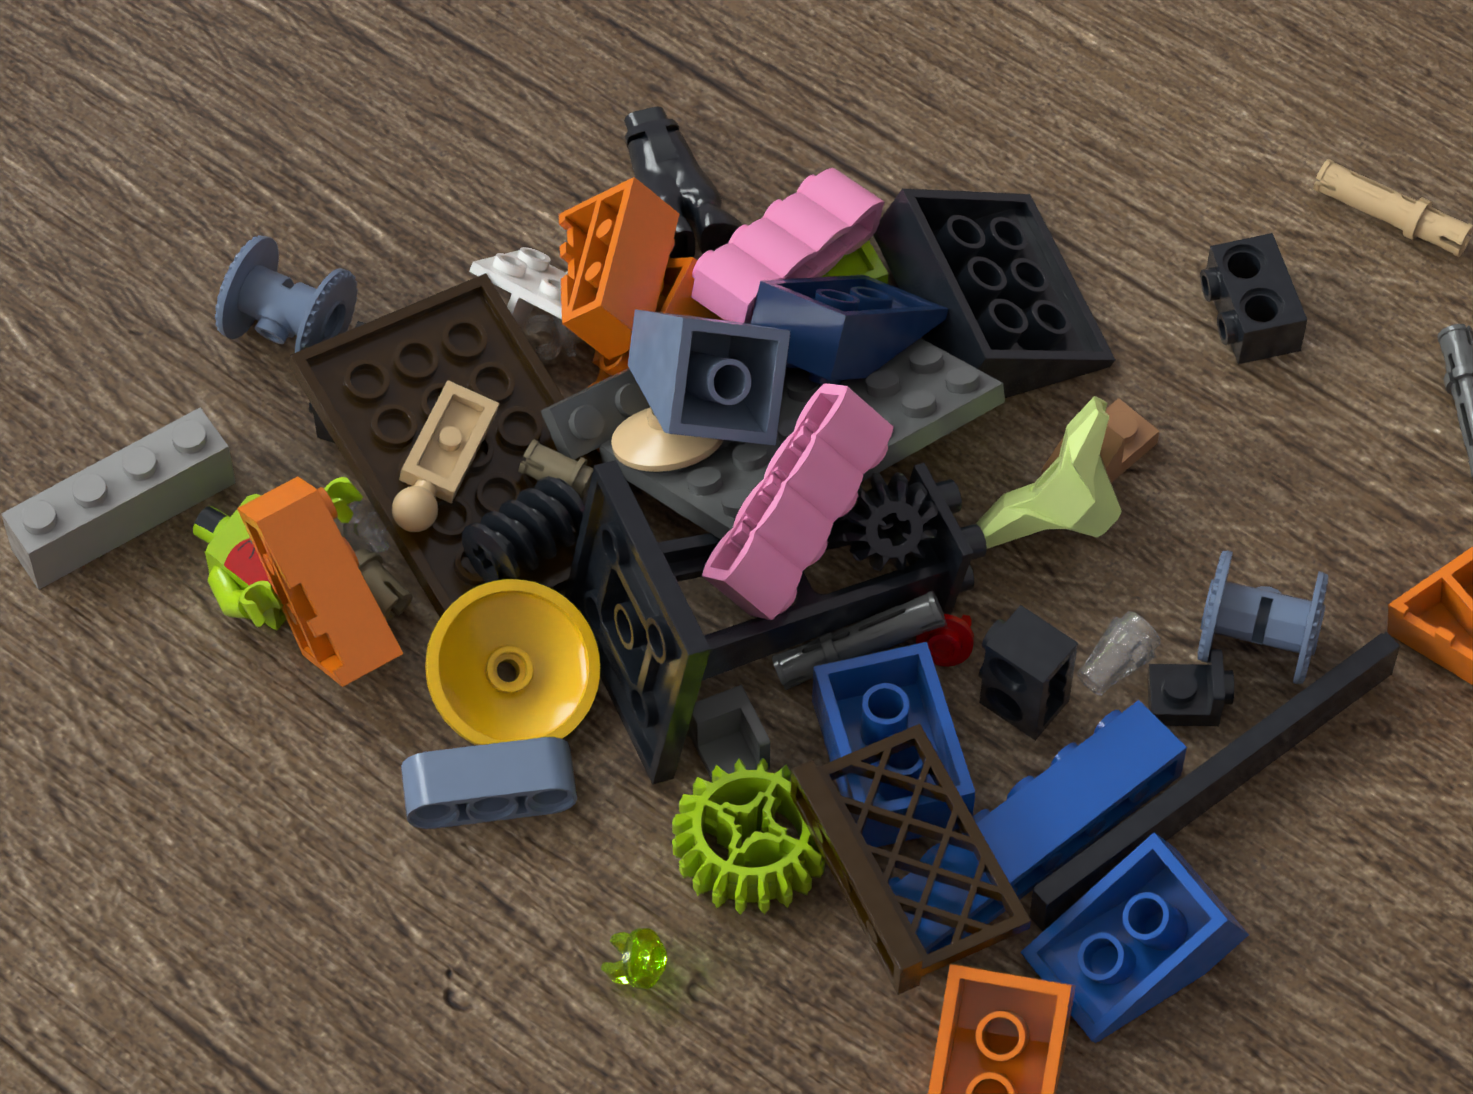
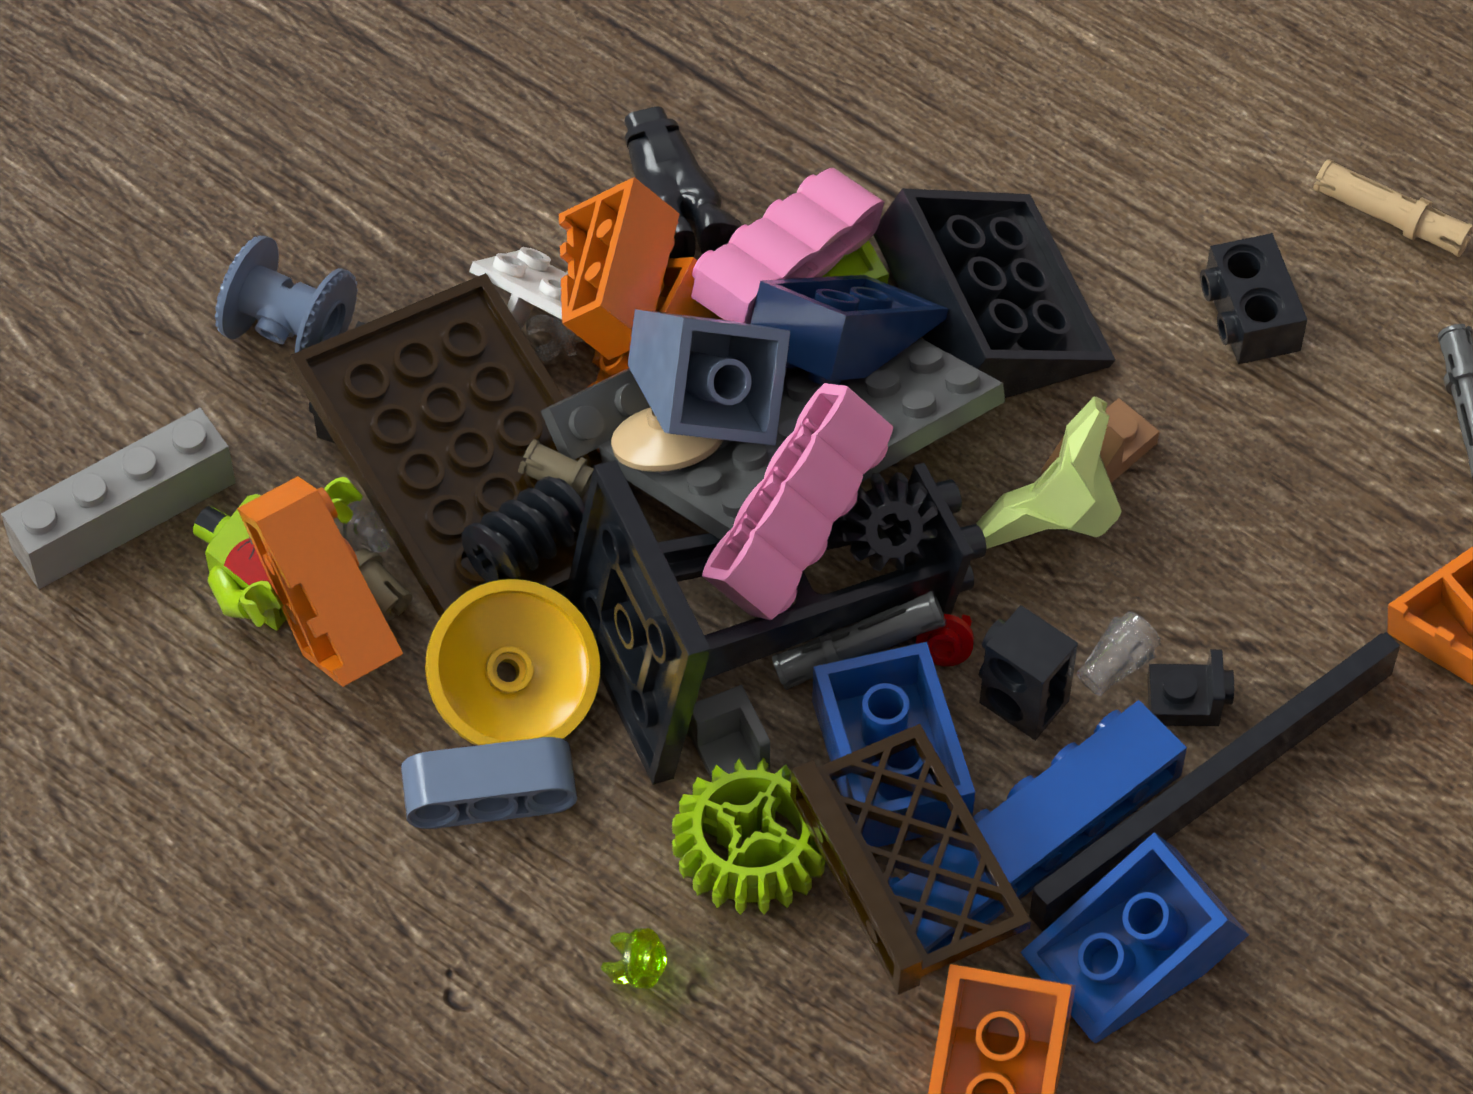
(442, 455): tan plate -> none
(1262, 616): sand blue hose -> none

